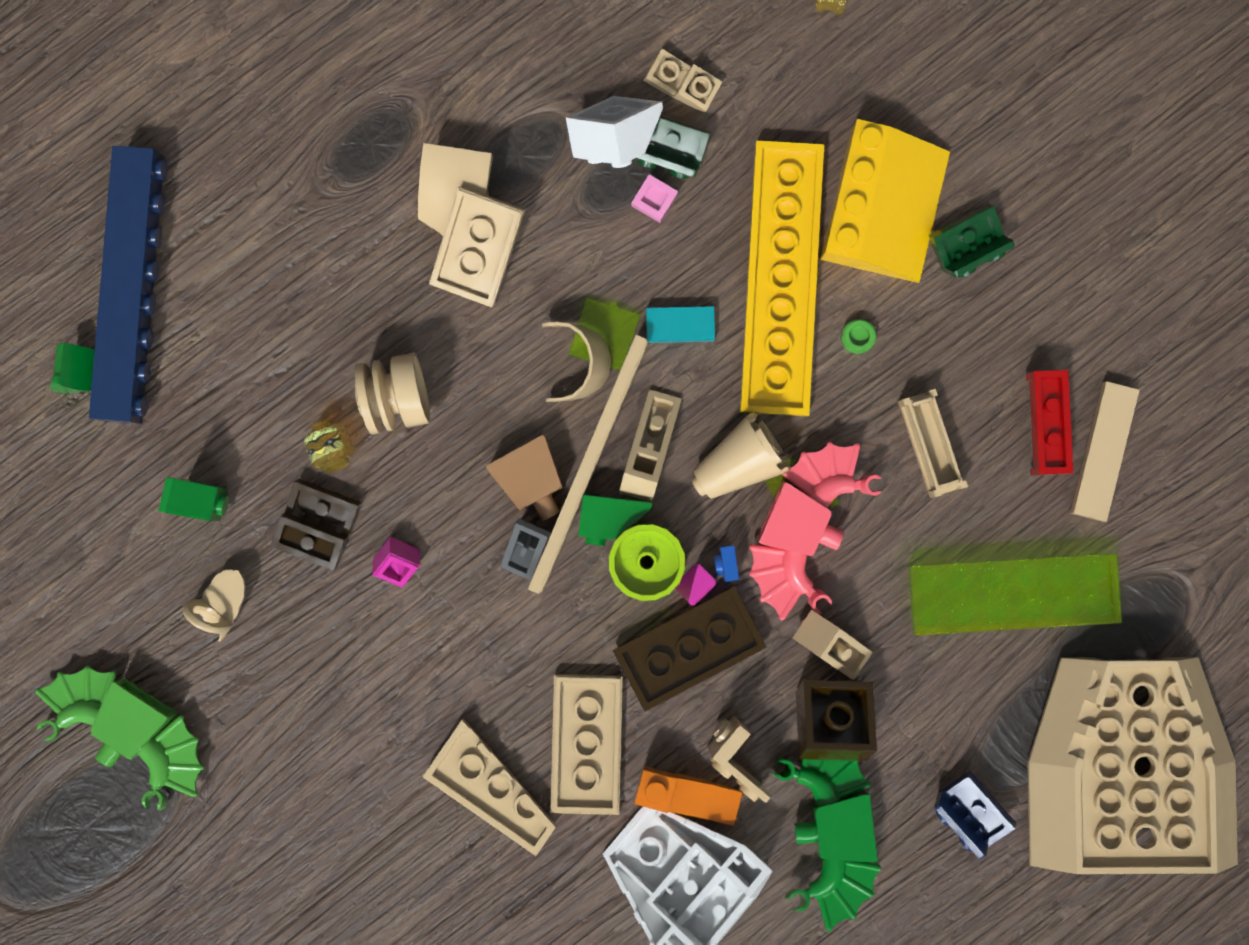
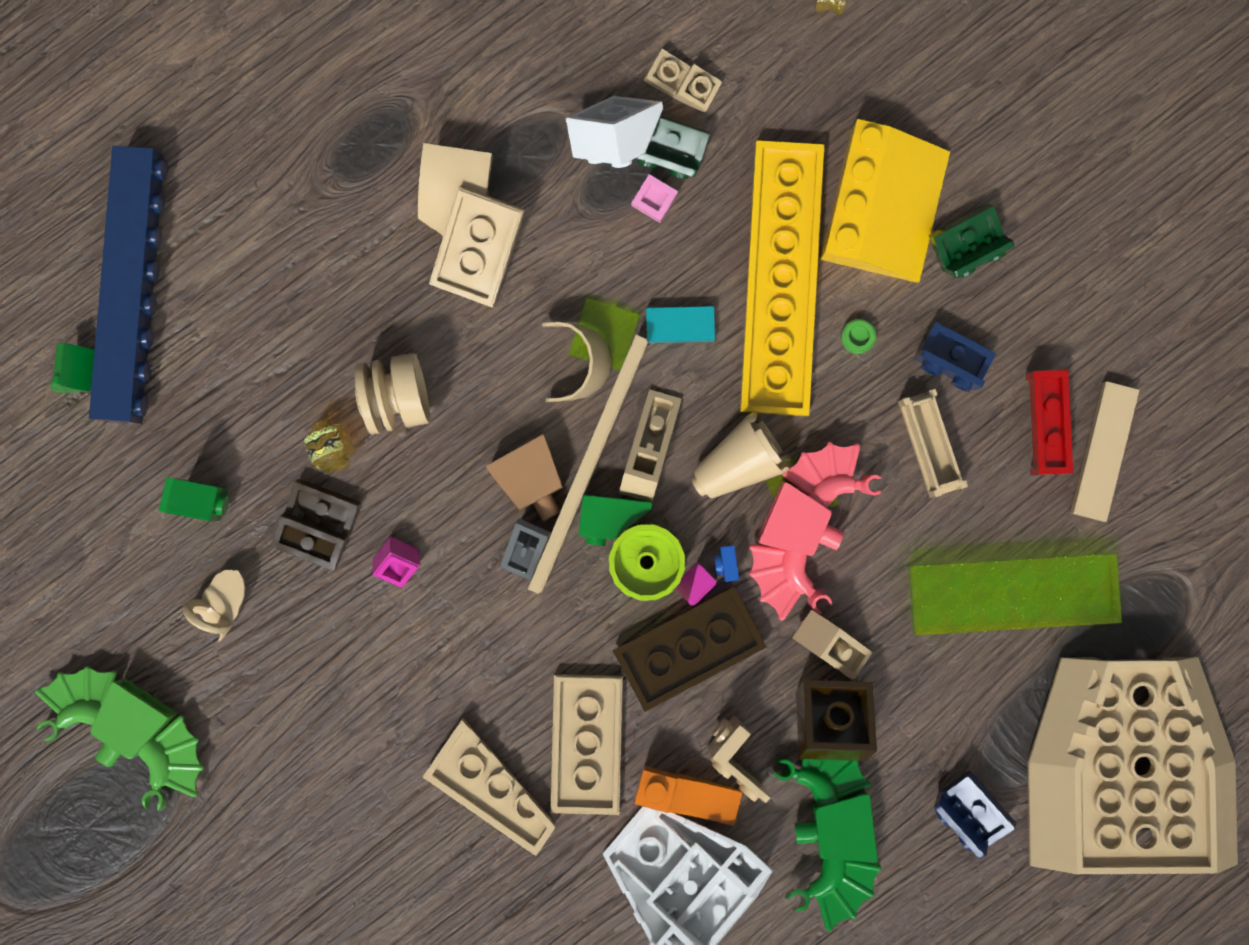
(954, 357): none -> dark blue bracket

